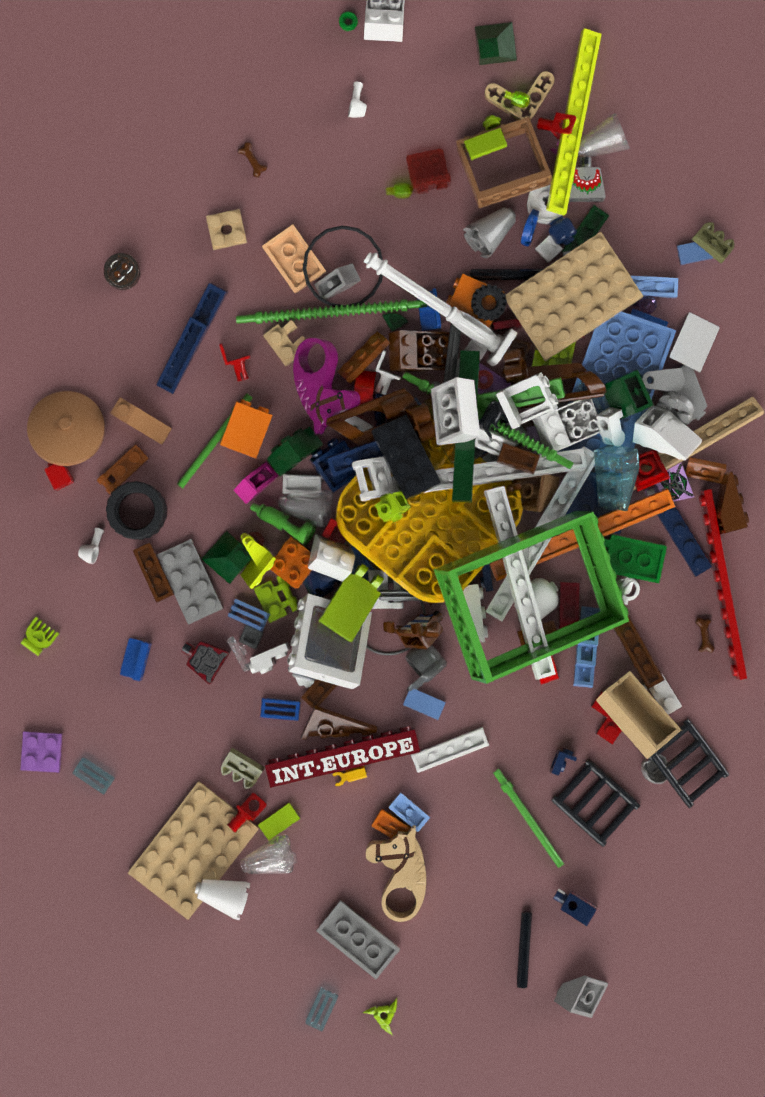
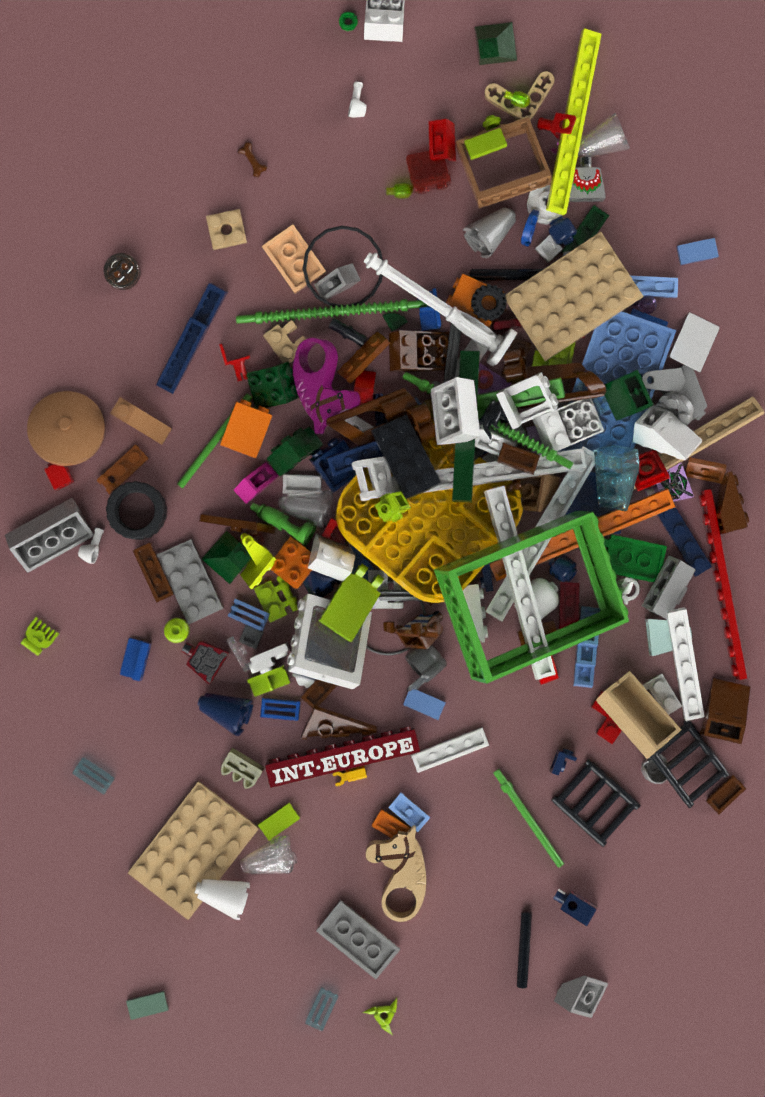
(41, 751): medium lavender plate -> none
(49, 535): none -> light grey slope
(147, 1005): none -> sand green tile
(176, 630): none -> lime head
(227, 711): none -> dark blue cone
(238, 525): none -> reddish brown wing
(245, 813): red bracket -> none
(269, 681): none -> lime panel
(272, 385): none -> dark green bracket
(347, 332): none -> black pin
(386, 376): white bracket -> none
(442, 140): none -> red panel
(562, 568): none -> dark blue head
(610, 426): white leg -> none
(639, 654): reddish brown tile -> none
(658, 636): none -> light aqua torso
(668, 587): none -> light grey piece
(685, 664): none -> white plate
(703, 625): reddish brown piece -> none
(713, 242): olive plate -> none
(726, 711): none -> reddish brown slope
(726, 794): none -> reddish brown tile

